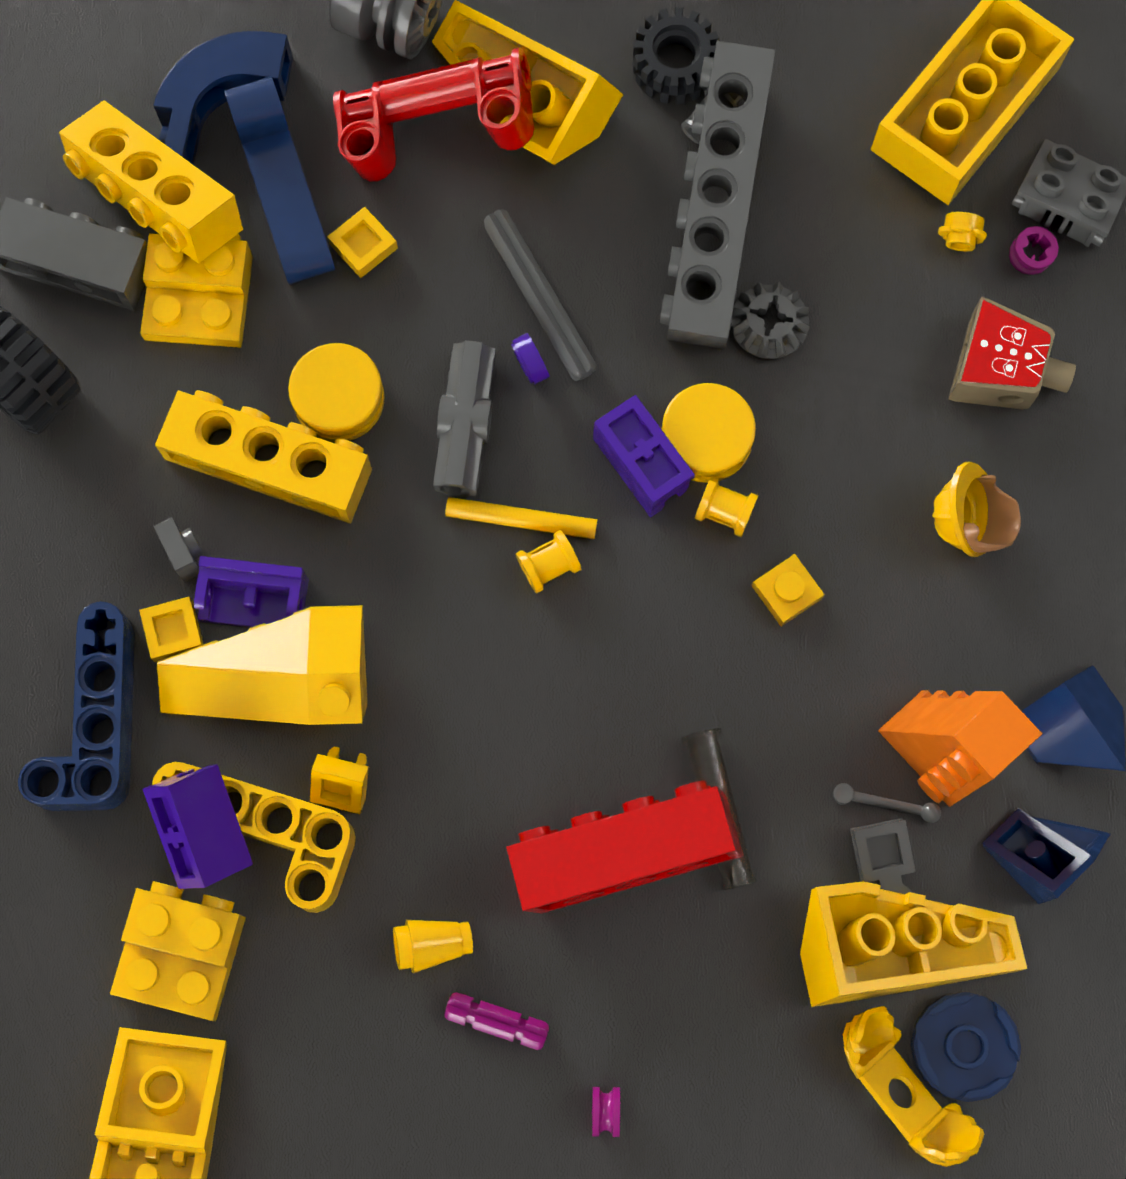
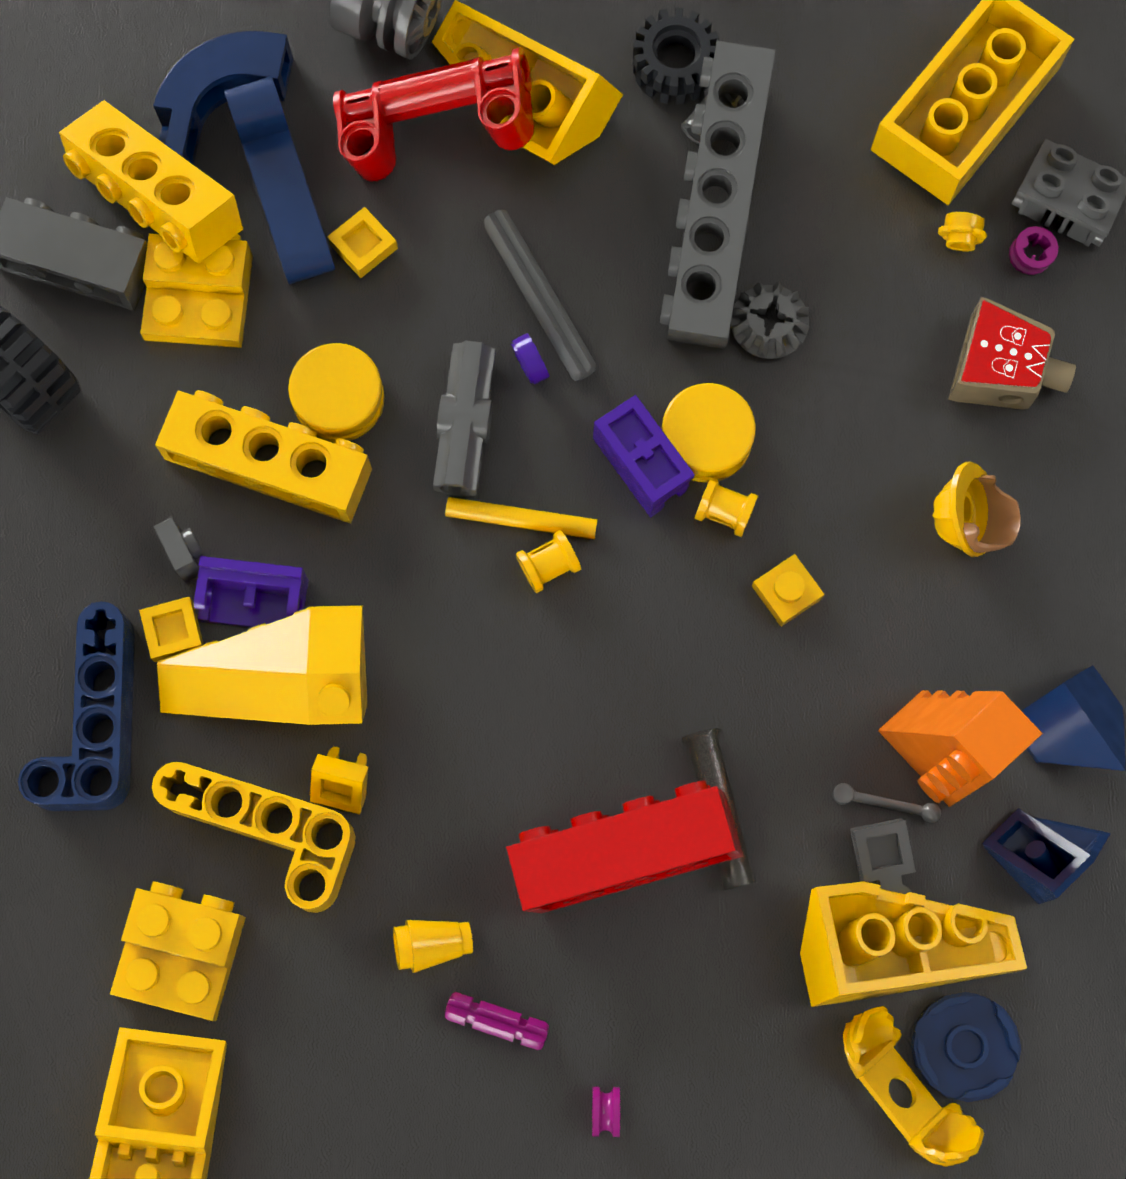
(198, 827): dark purple hinge -> none

